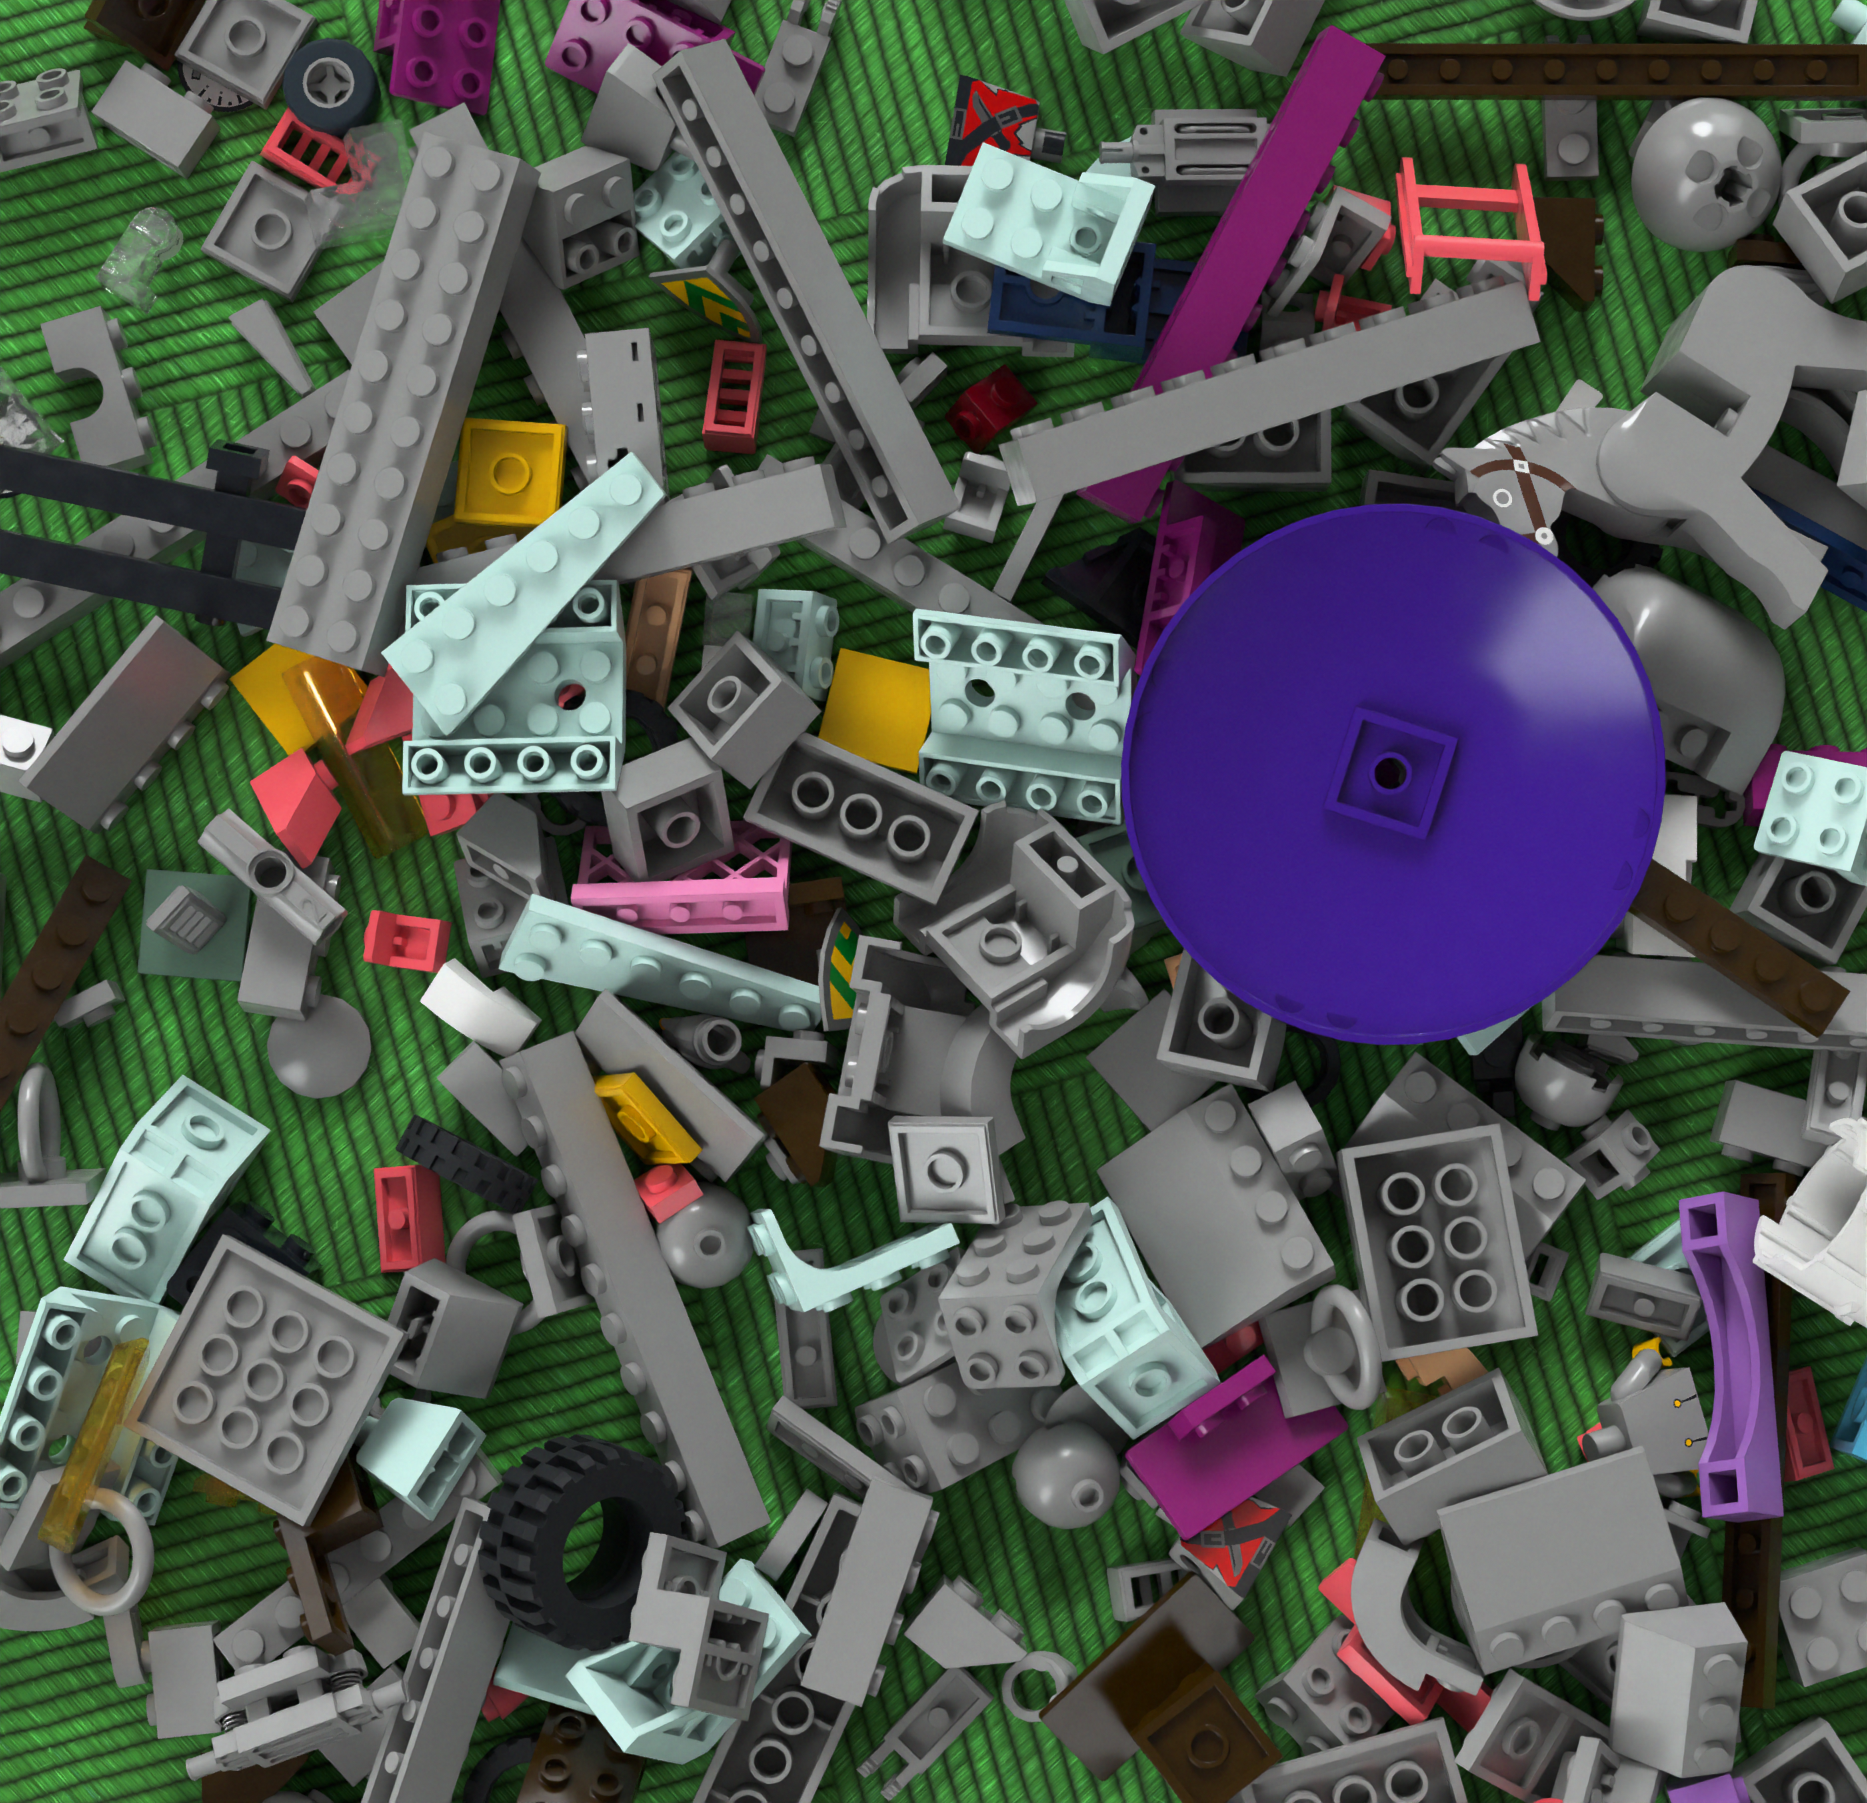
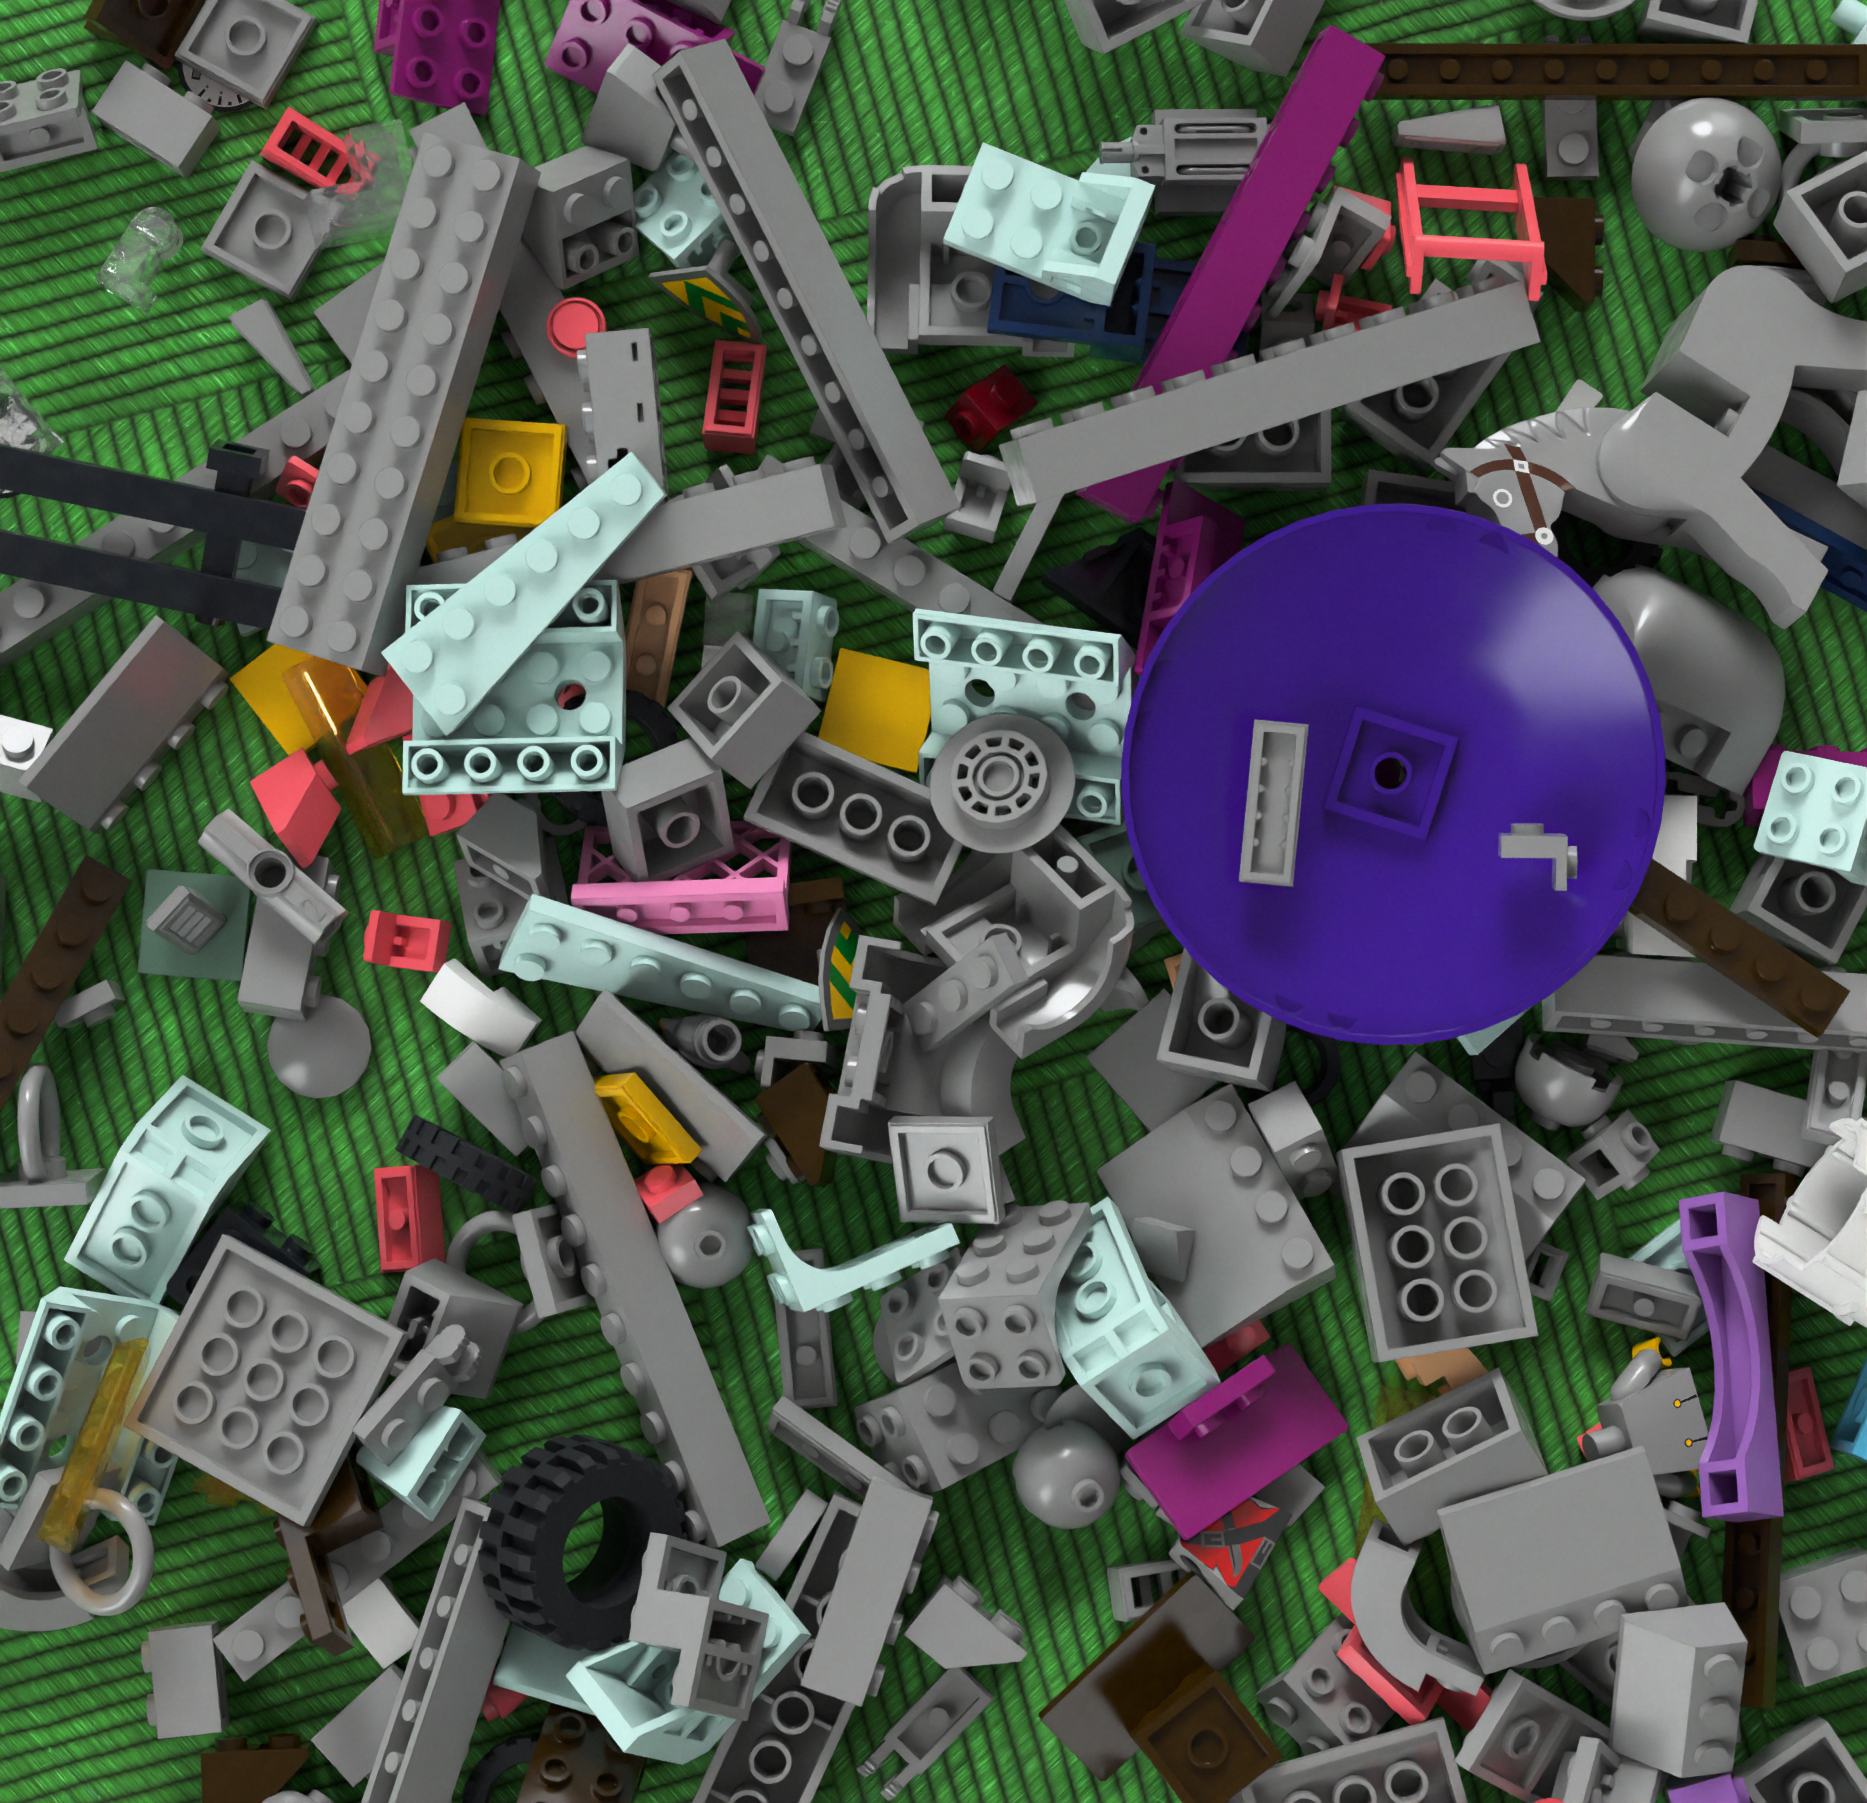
(90, 347): light grey arch -> none
(124, 1643): light grey beam -> none
(292, 1709): light grey piece -> none
(328, 69): black wheel -> none
(418, 1393): none -> light grey hinge
(570, 322): none -> coral piece
(921, 378): light grey plate -> none
(965, 992): none -> light grey plate
(1001, 120): torso -> none
(1001, 781): none -> light grey wheel
(1059, 1668): light grey piece -> none
(1163, 1246): none -> light grey slope
(1273, 802): none -> light grey plate
(1324, 1353): light grey tile -> none
(1466, 131): none -> light grey slope
(1530, 841): none -> light grey bracket

